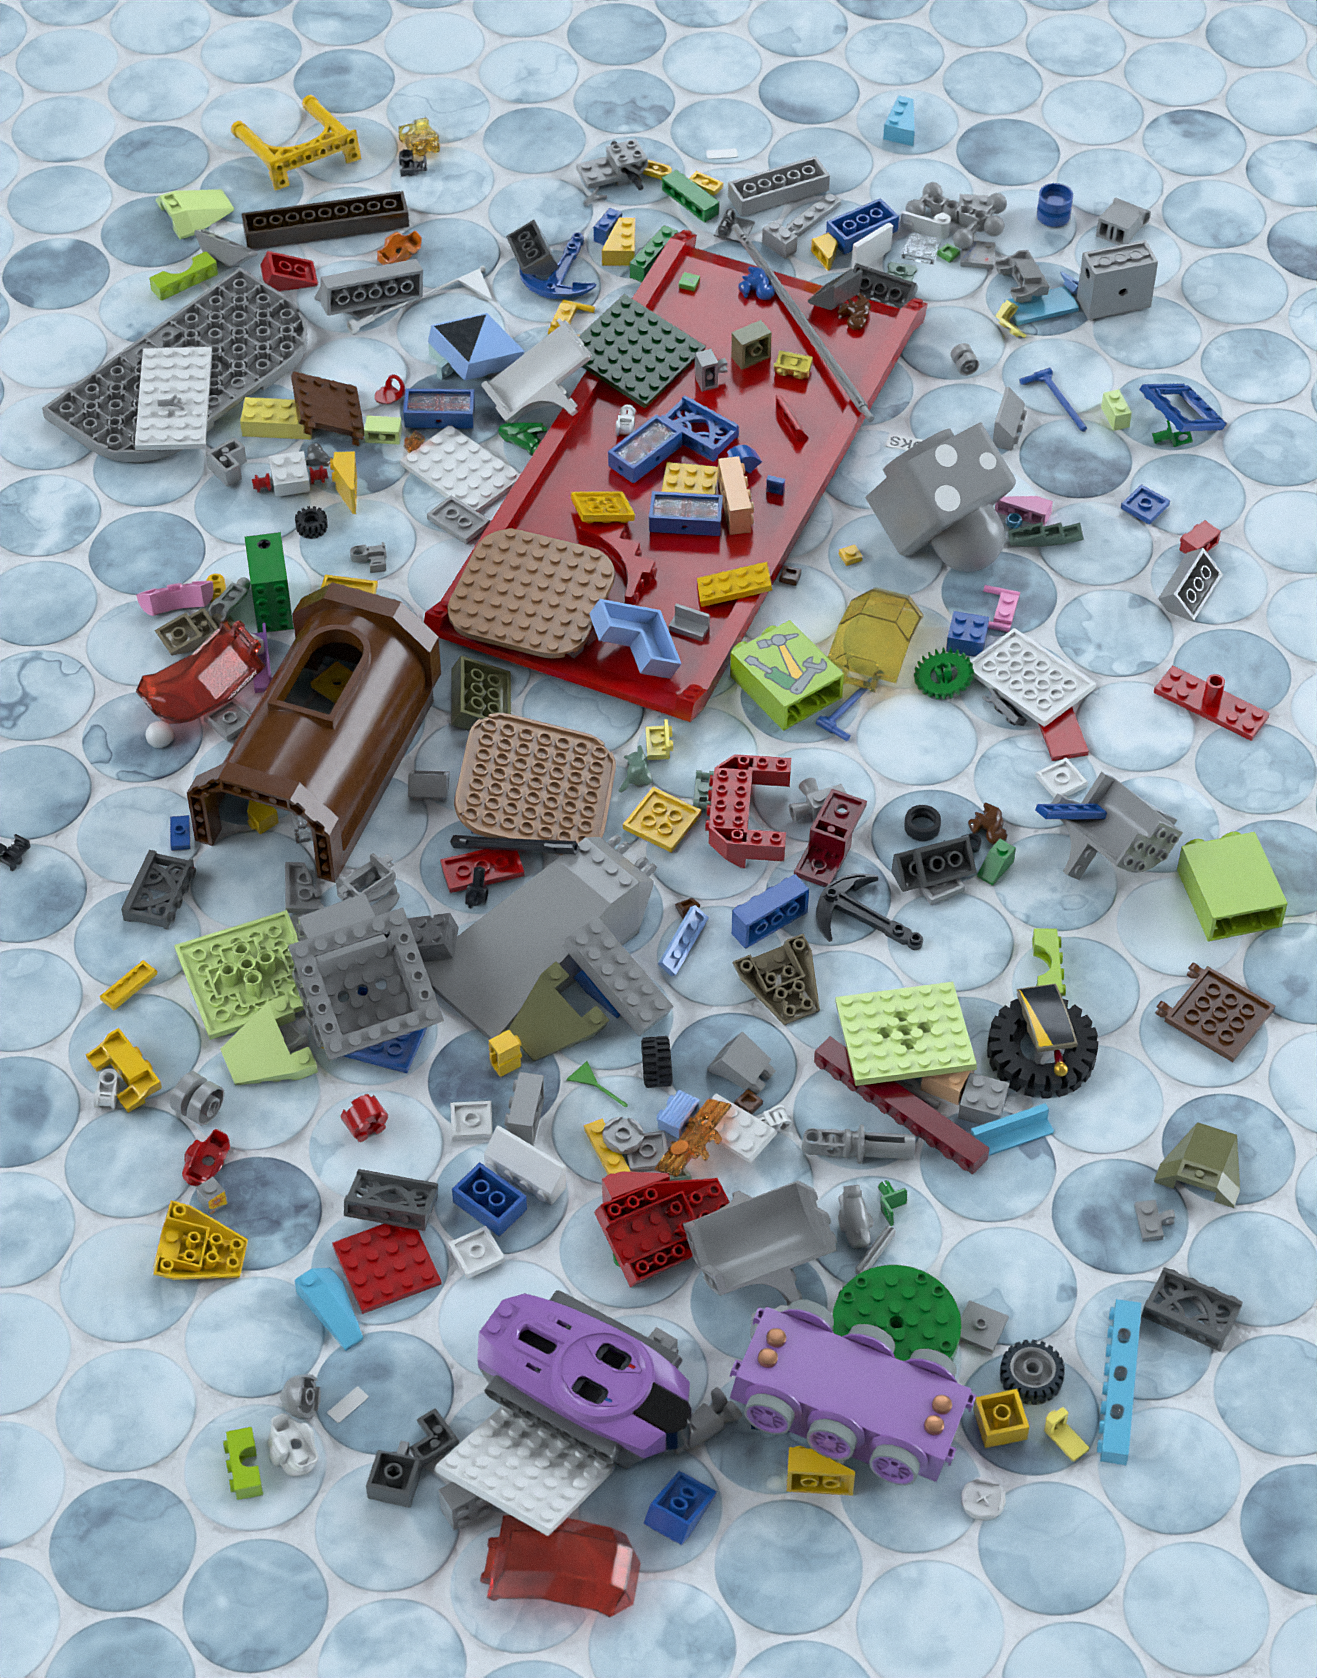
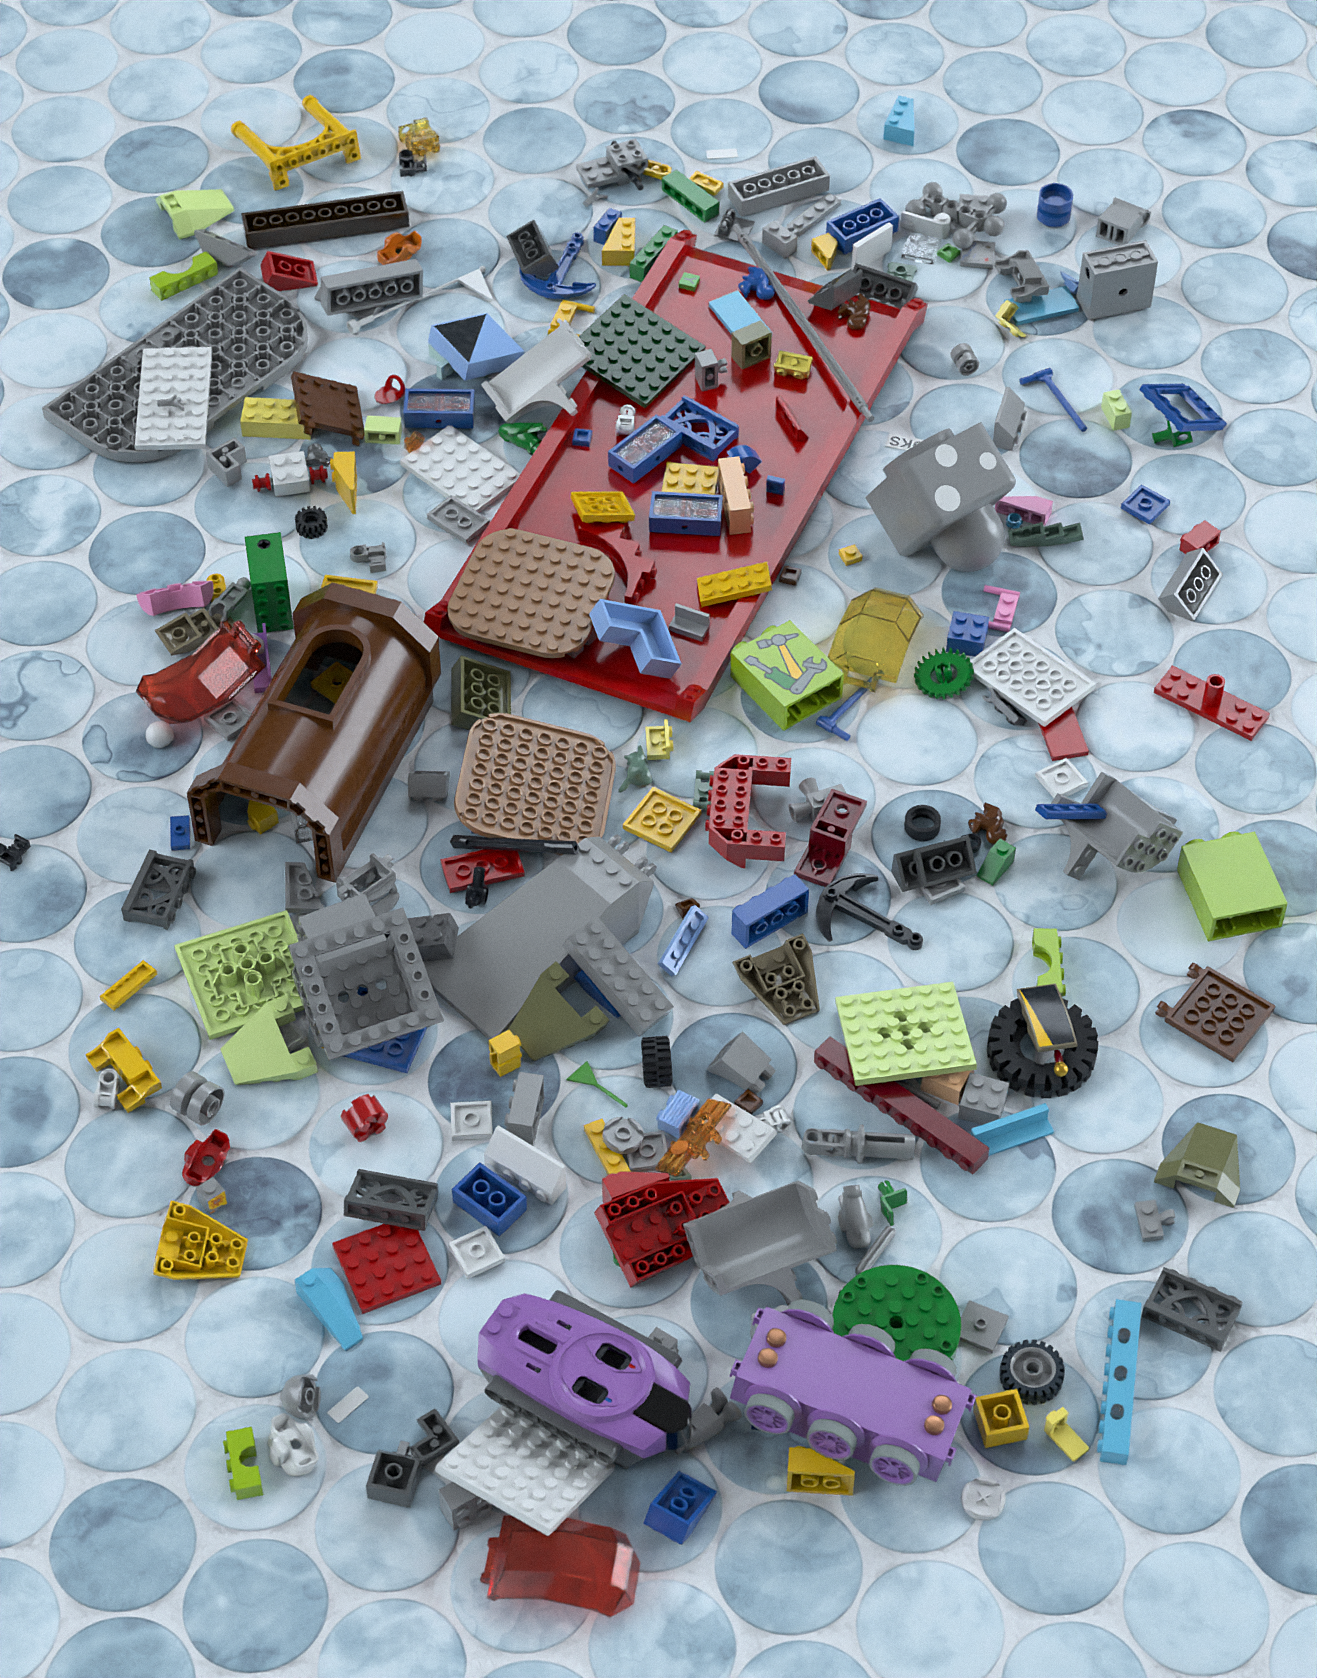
(582, 437): none -> blue tile
(734, 311): none -> medium azure tile

